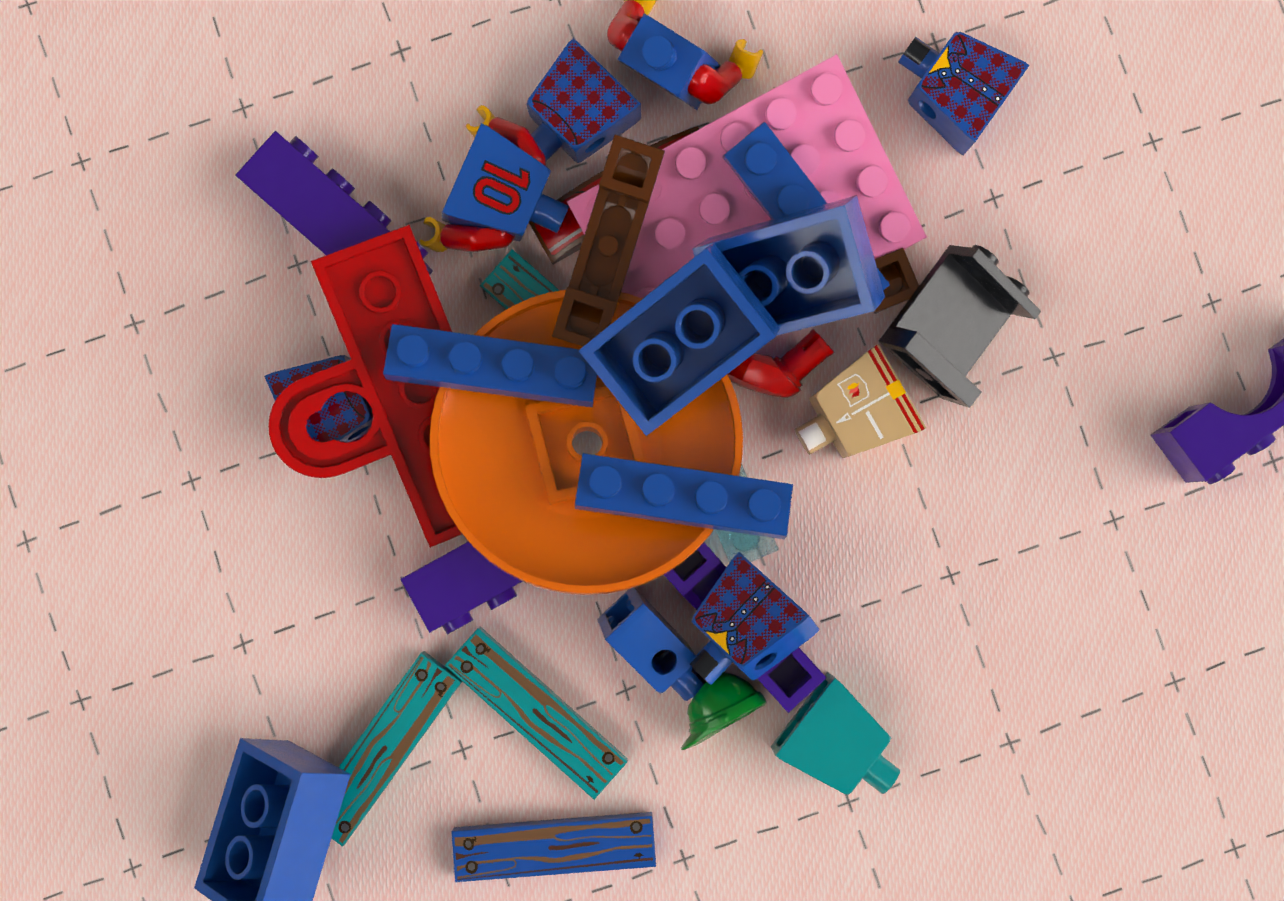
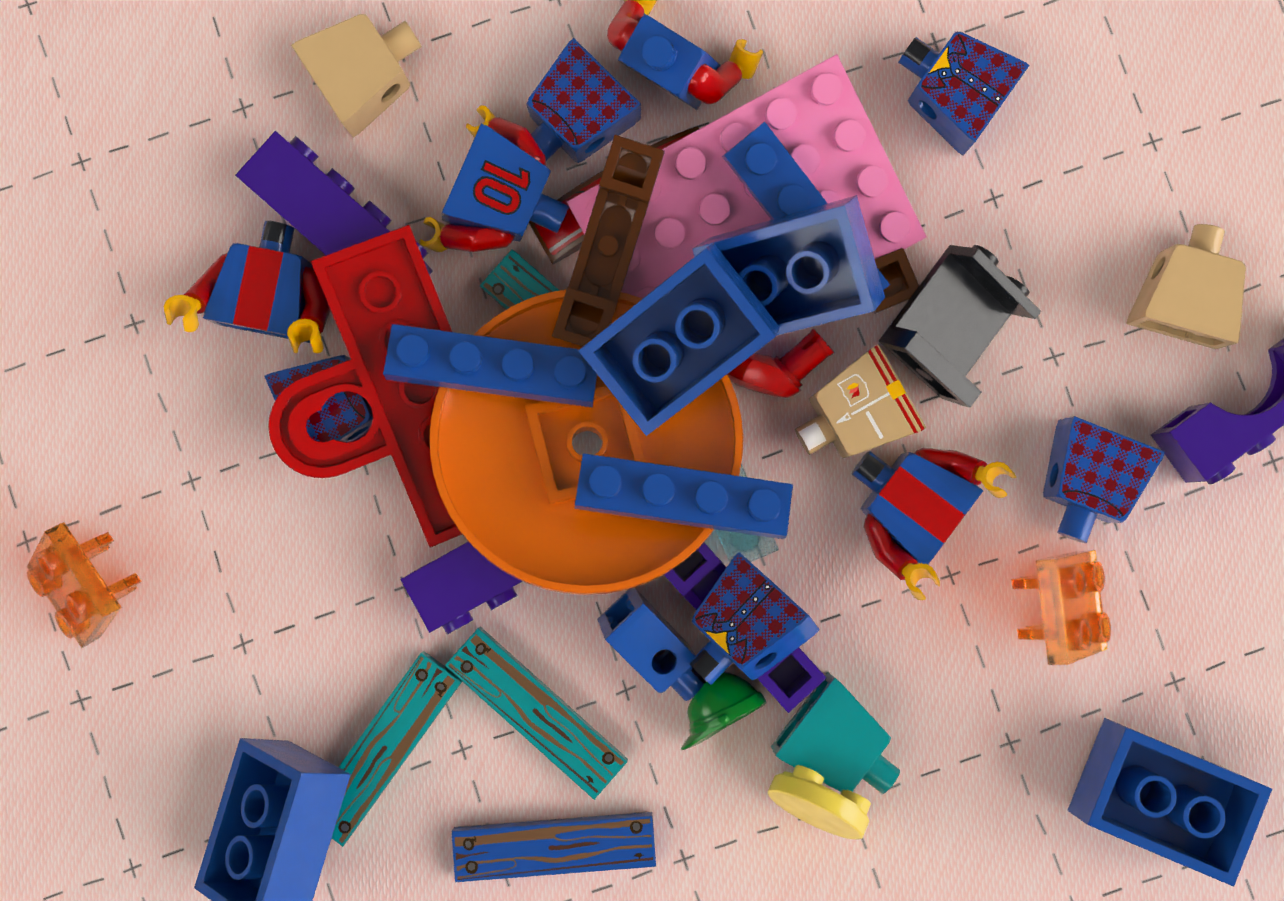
(73, 585): none -> clear orange plate
(258, 292): none -> torso
(358, 68): none -> tan torso
(810, 801): none -> light yellow tile
(920, 505): none -> torso
(1070, 606): none -> clear orange plate
(1096, 475): none -> blue torso
(1169, 802): none -> blue brick
(1193, 292): none -> tan torso

